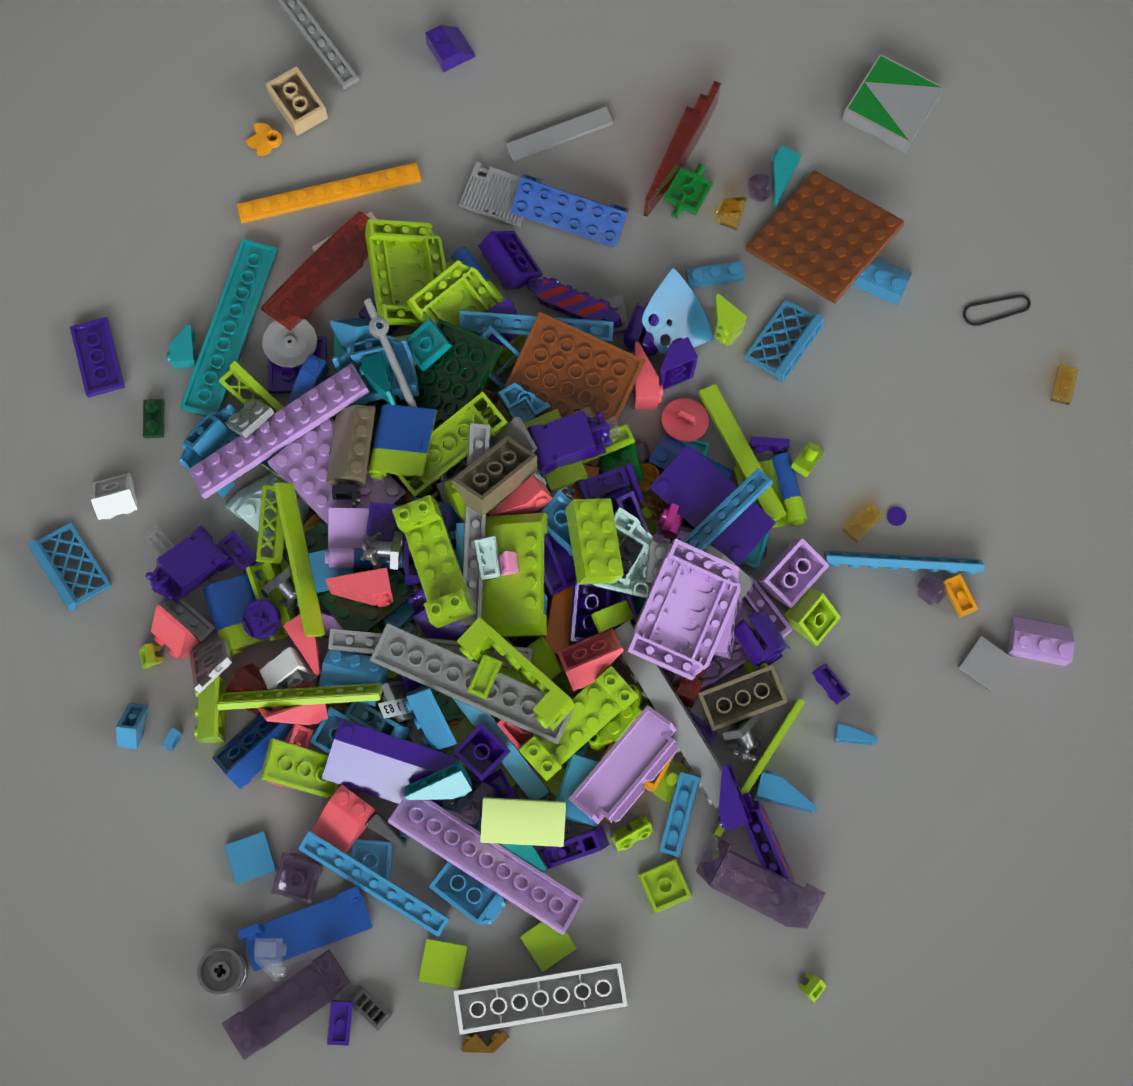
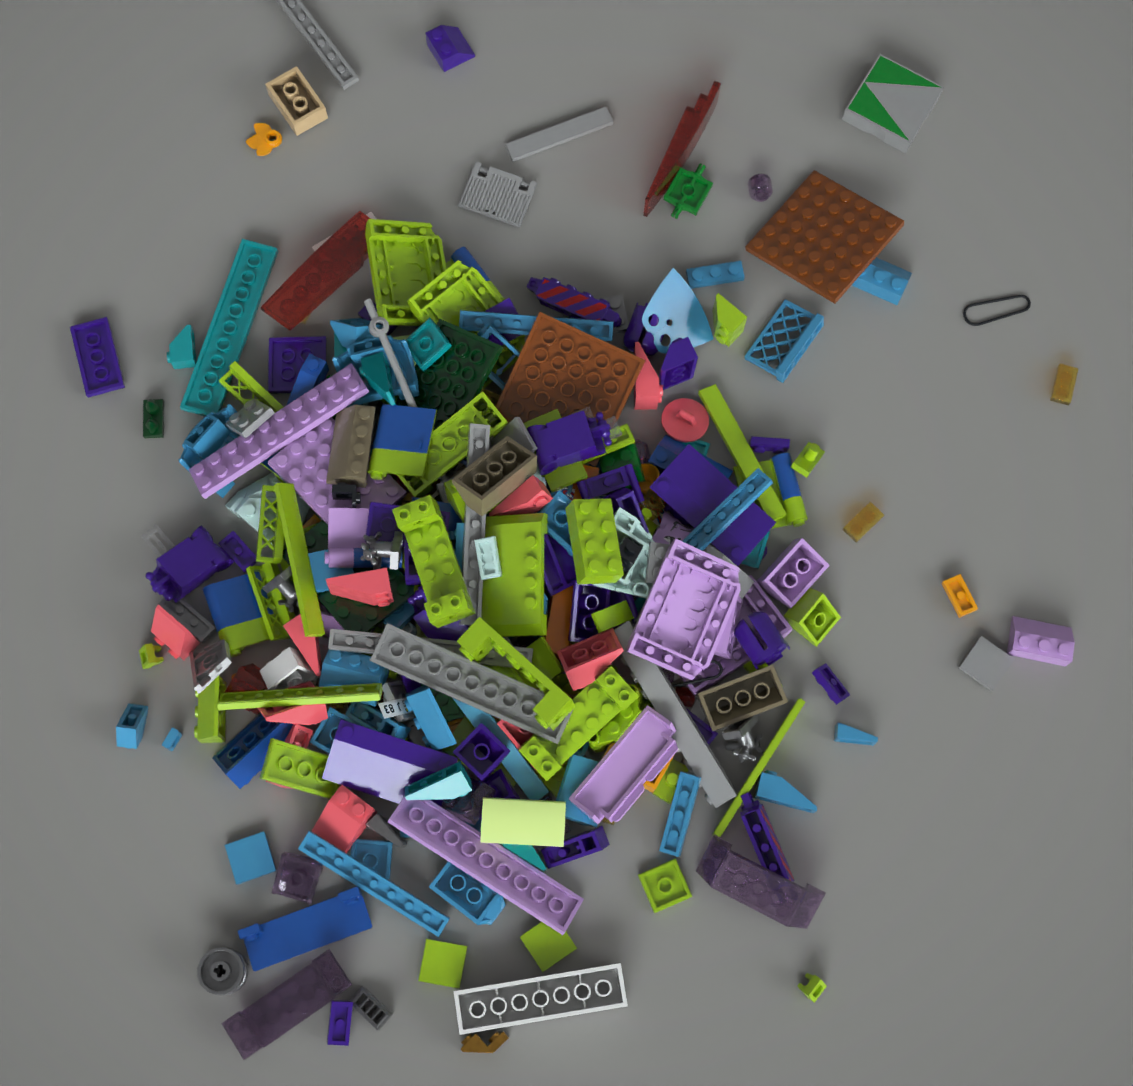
(57, 578): dark azure fence -> none
(113, 496): white slope -> none
(261, 619): dark purple tile -> none
(269, 956): clear slope -> none
(289, 347): light grey piece -> none
(329, 192): light orange plate -> none
(485, 676): lime tile -> none
(508, 563): bright pink slope -> none
(509, 259): dark purple slope -> none
(521, 403): dark azure slope -> none
(568, 211): blue bracket -> none
(624, 839): lime hinge -> none
(670, 522): dark pink plate -> none
(690, 688): clear red plate -> none
(730, 212): clear yellow slope -> none
(732, 805): dark purple slope -> none
(784, 165): teal slope -> none
(896, 516): dark purple piece -> none
(911, 562): dark azure plate -> none
(931, 590): clear purple head -> none

